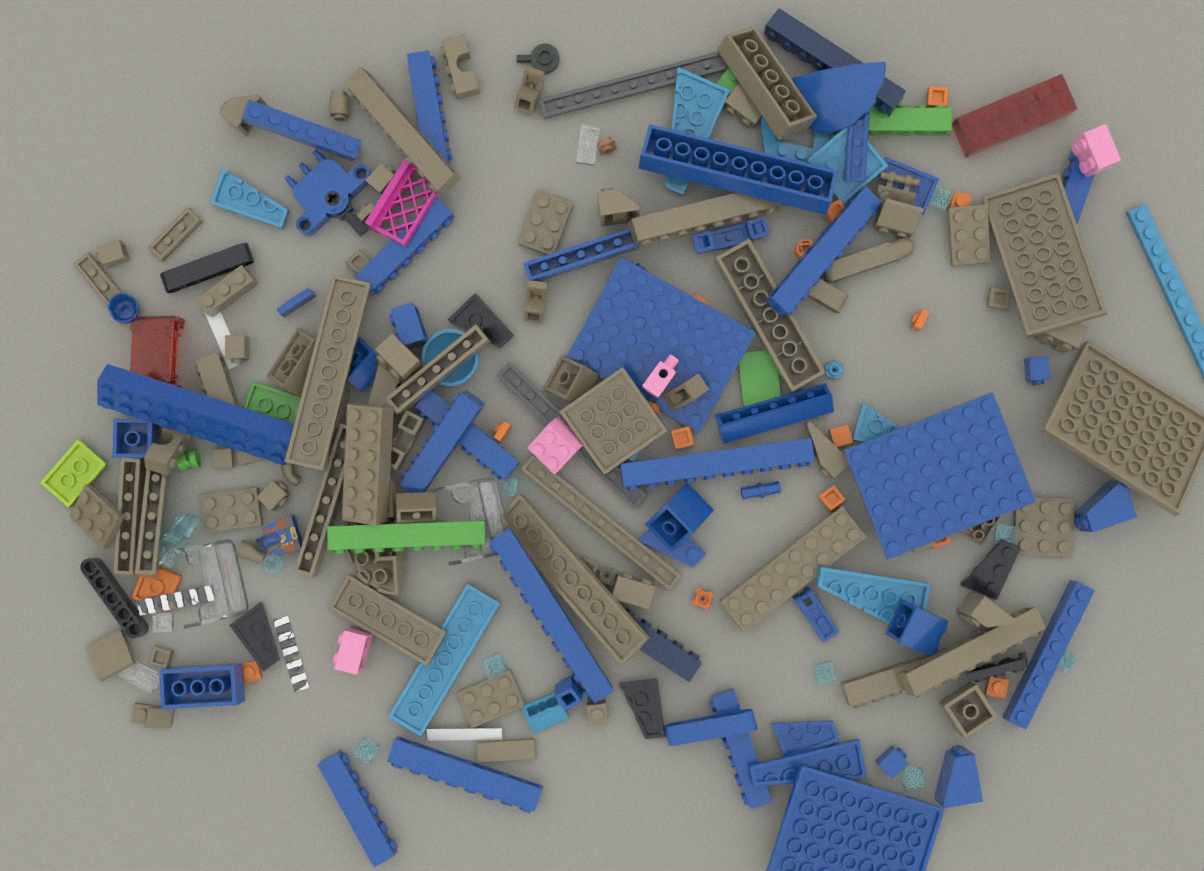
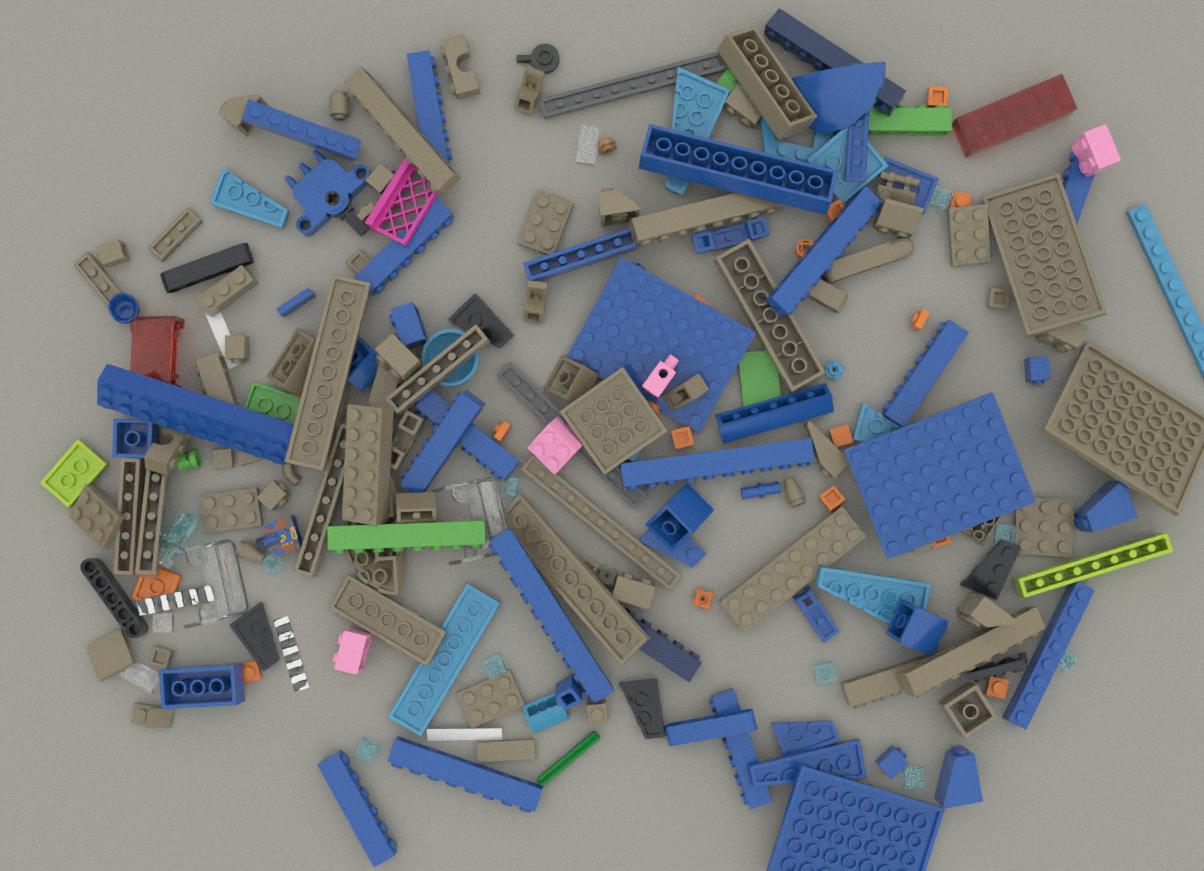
(568, 758): none -> green axle
(794, 493): none -> dark tan cone
(925, 373): none -> blue brick
(1092, 564): none -> lime brick

